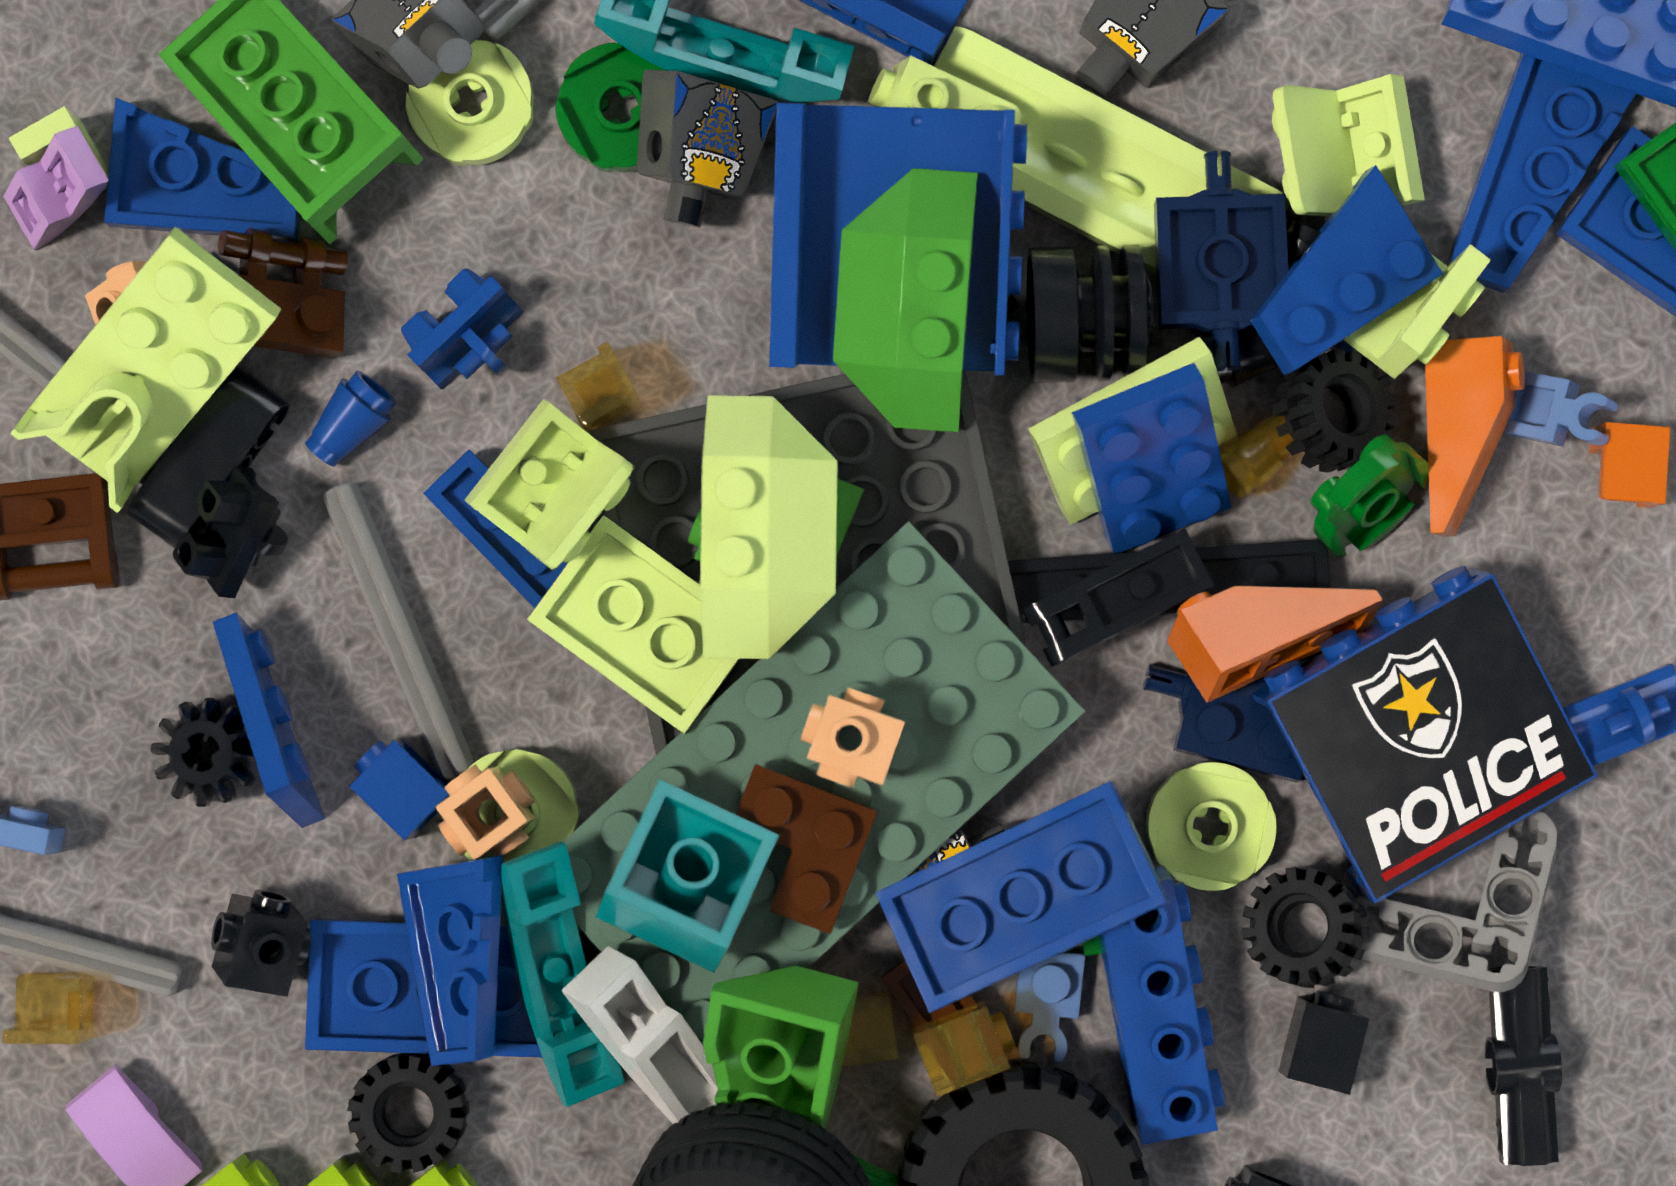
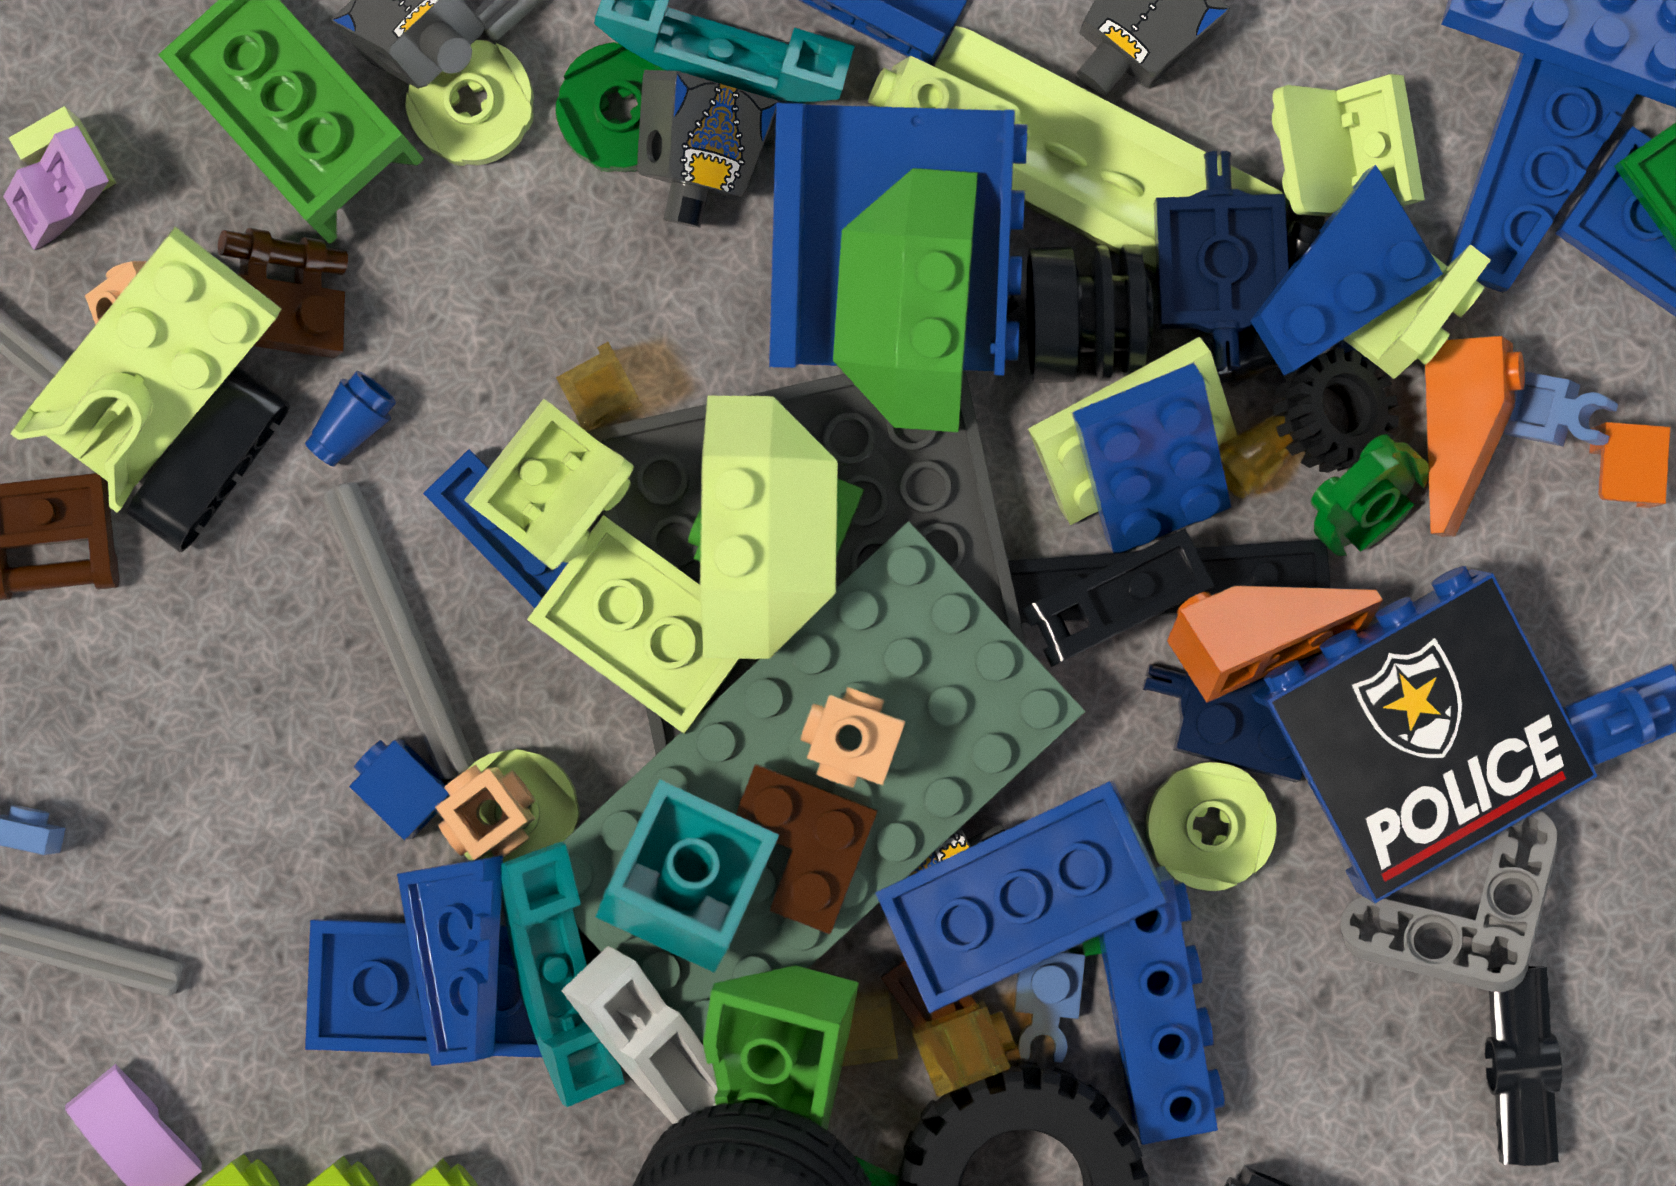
(52, 1009): clear yellow panel -> none
(183, 180): blue wing -> none
(187, 743): black gear -> none
(238, 532): black hips -> none
(260, 942): black brick -> none
(267, 720): blue wing -> none
(376, 1134): black tyre -> none
(466, 335): blue hips -> none
(1324, 1042): black brick -> none
(1342, 936): black tyre -> none

